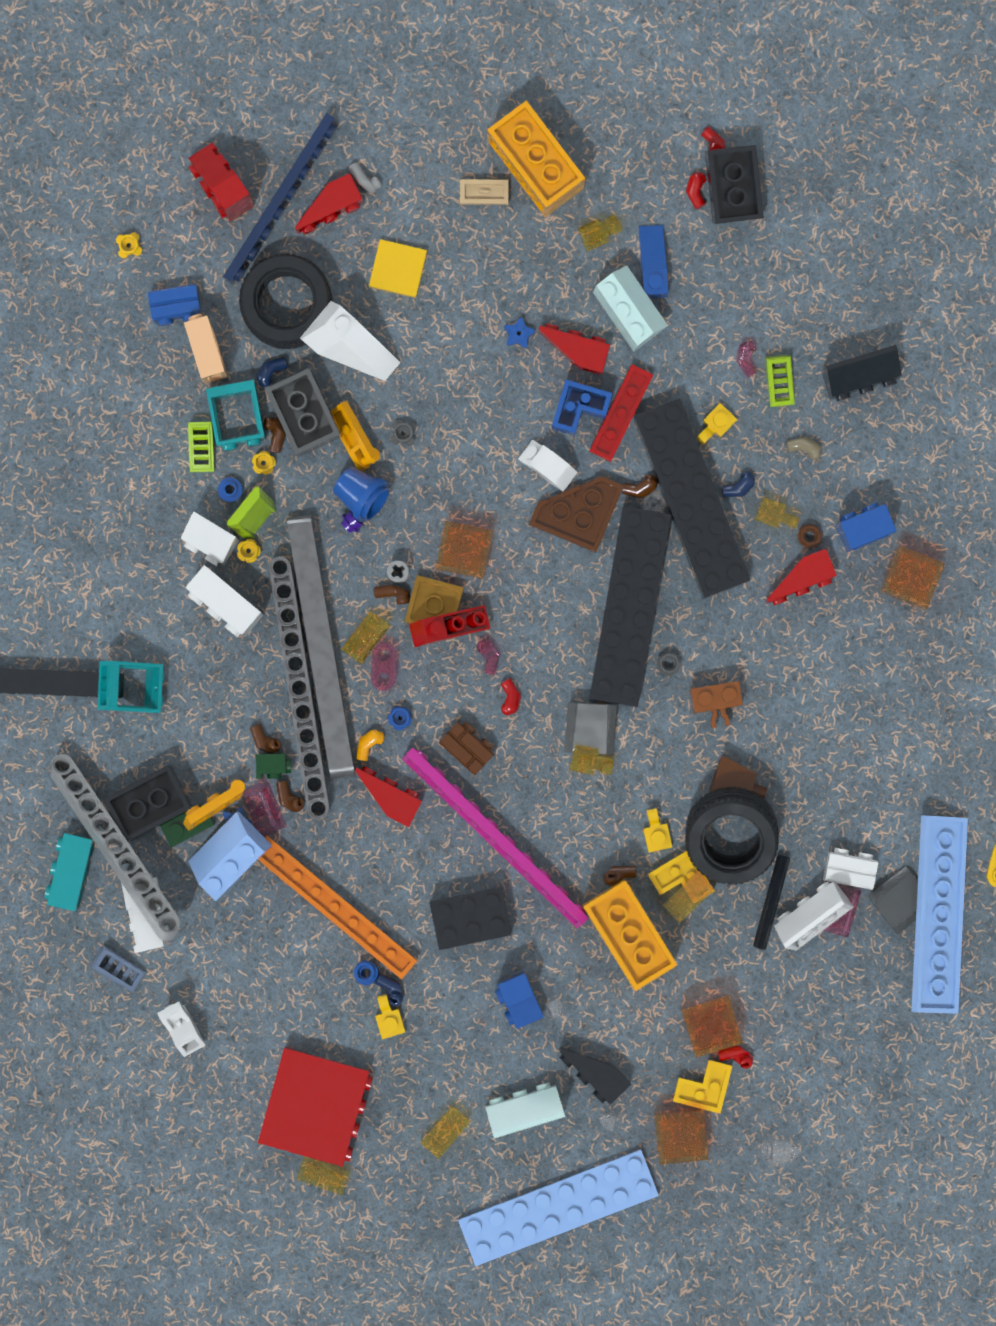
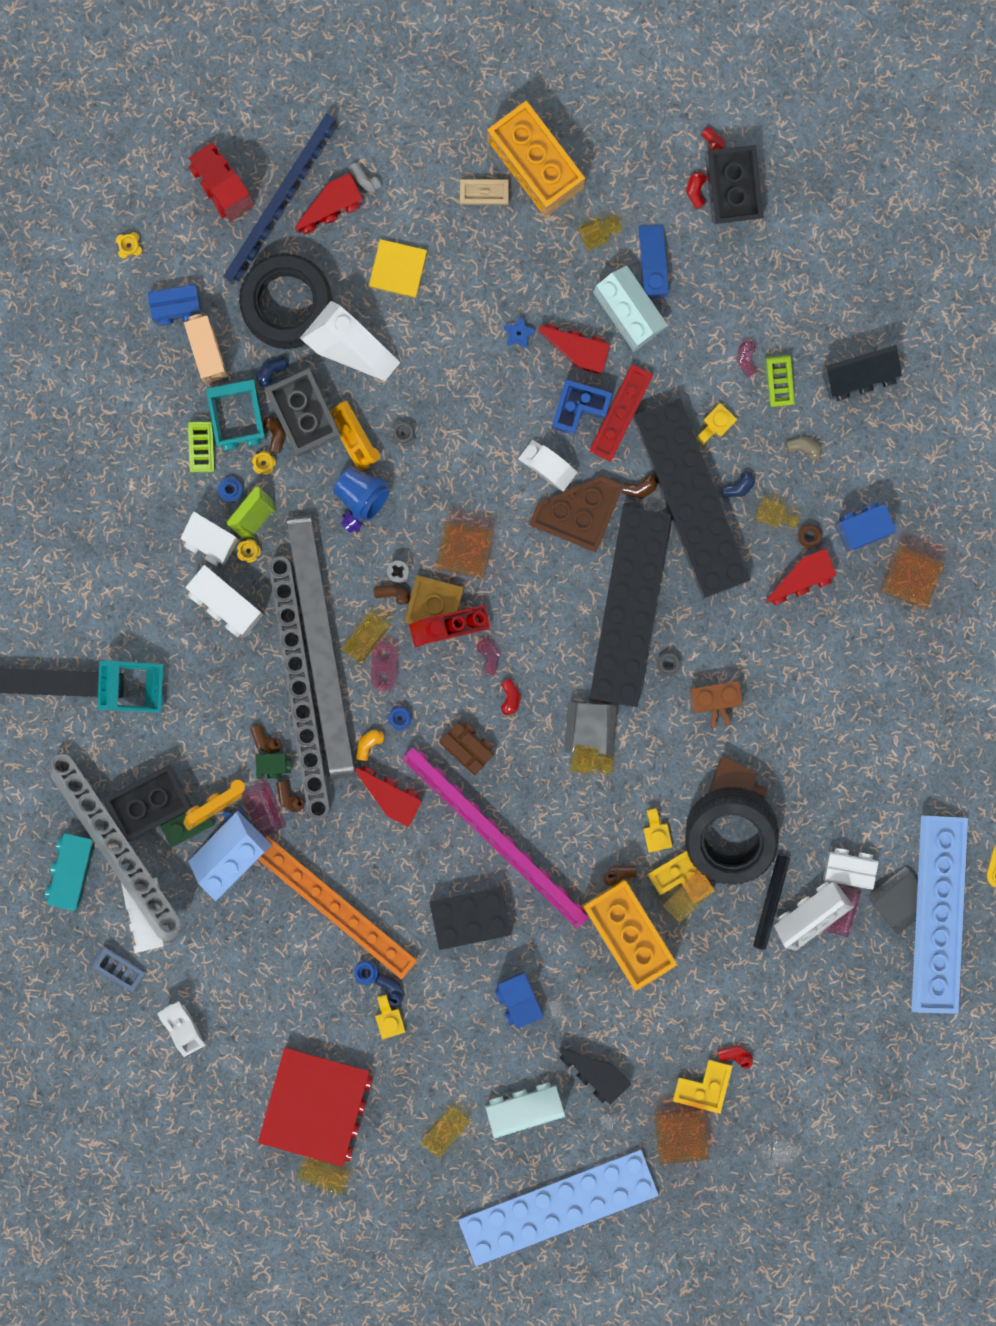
(711, 1025): clear orange brick -> none

